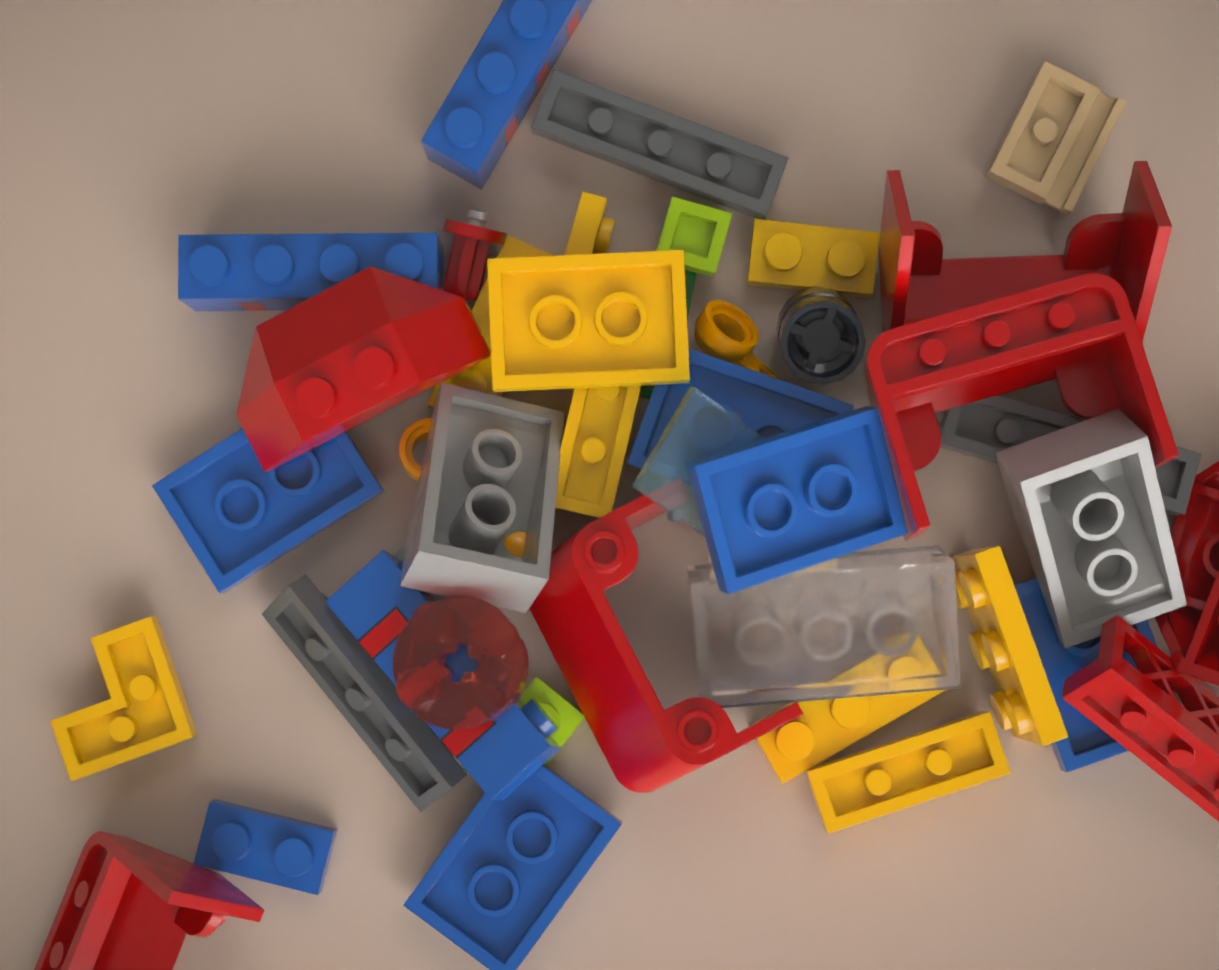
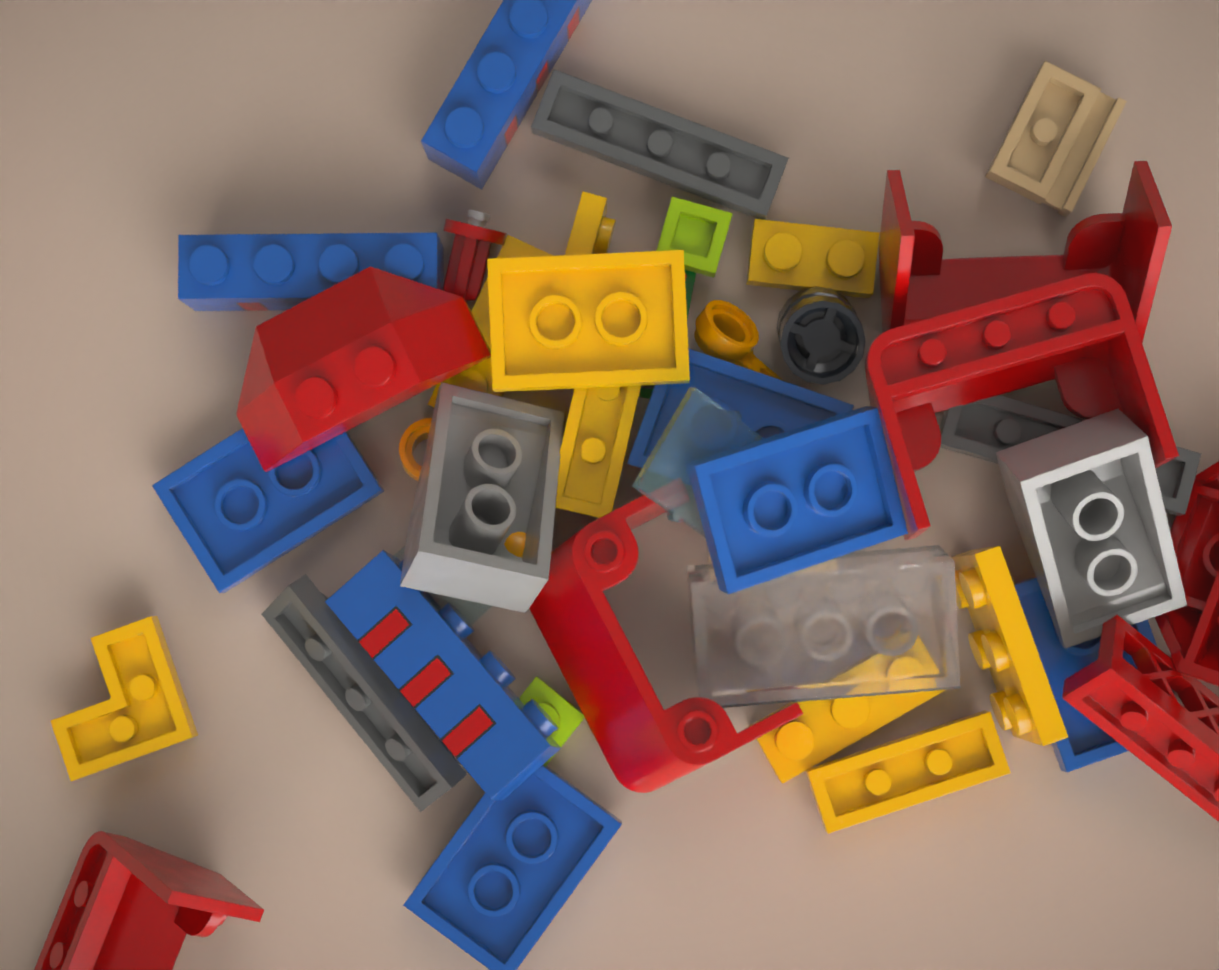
(265, 846): blue plate -> none
(438, 631): clear red plate -> none

